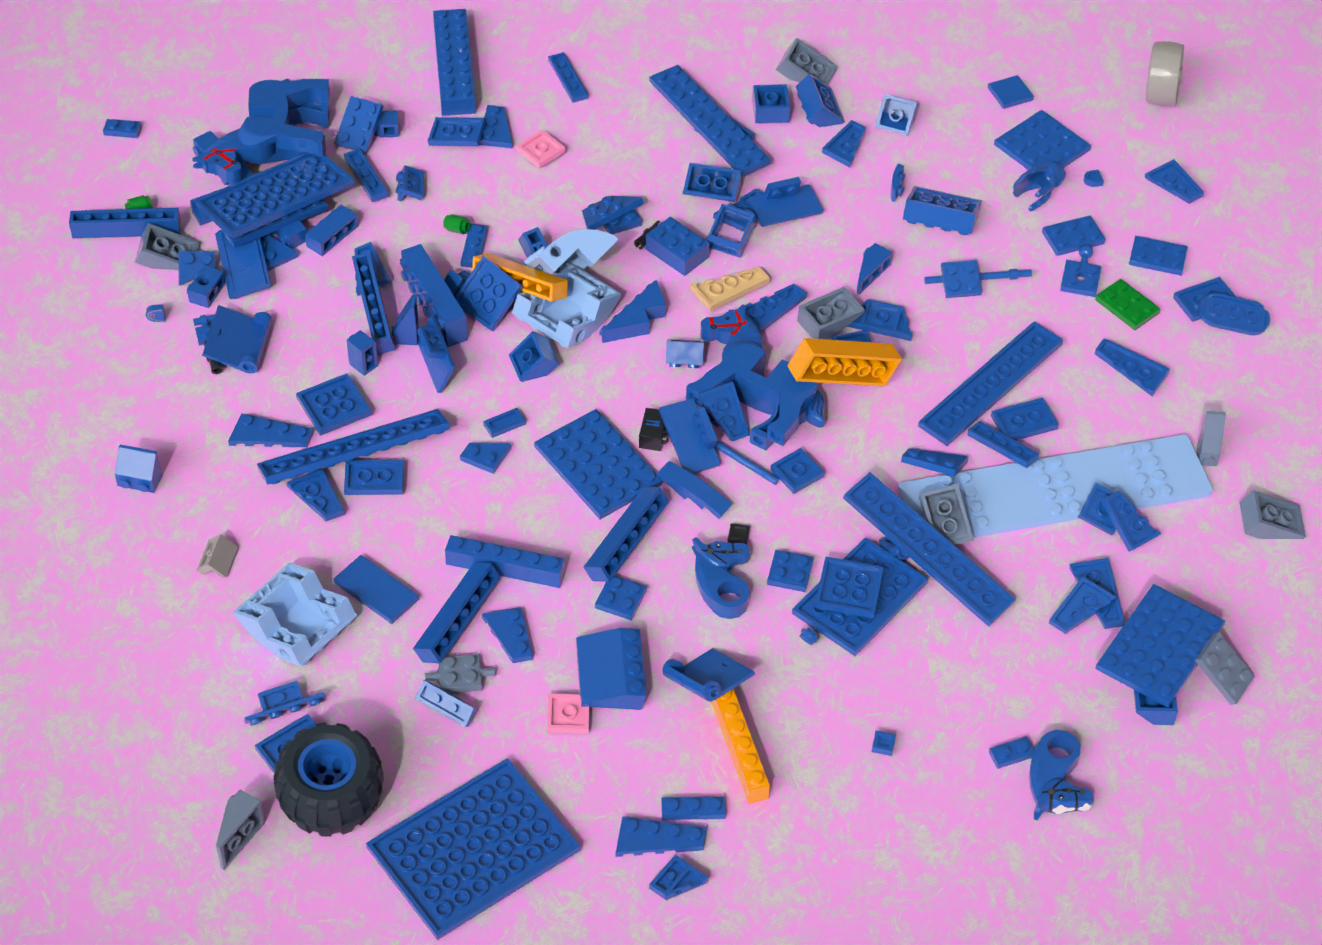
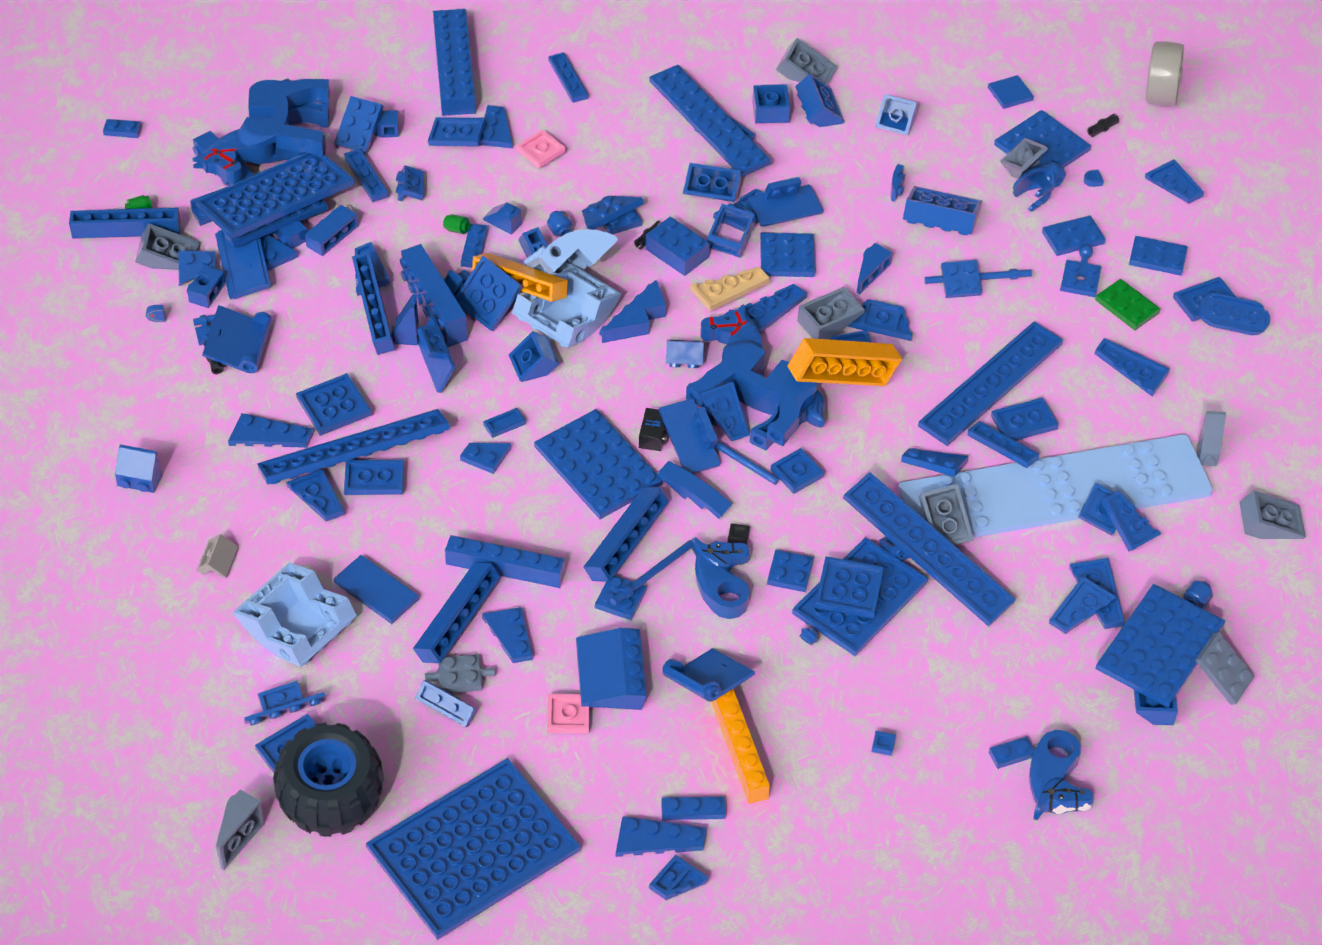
(362, 352): blue brick -> none
(505, 217): none -> blue slope
(559, 223): none -> blue head
(628, 590): none -> blue bar
(787, 254): none -> blue plate
(845, 143): blue wing -> none
(1023, 157): none -> sand blue slope
(1103, 125): none -> black pin
(1198, 593): none -> blue head

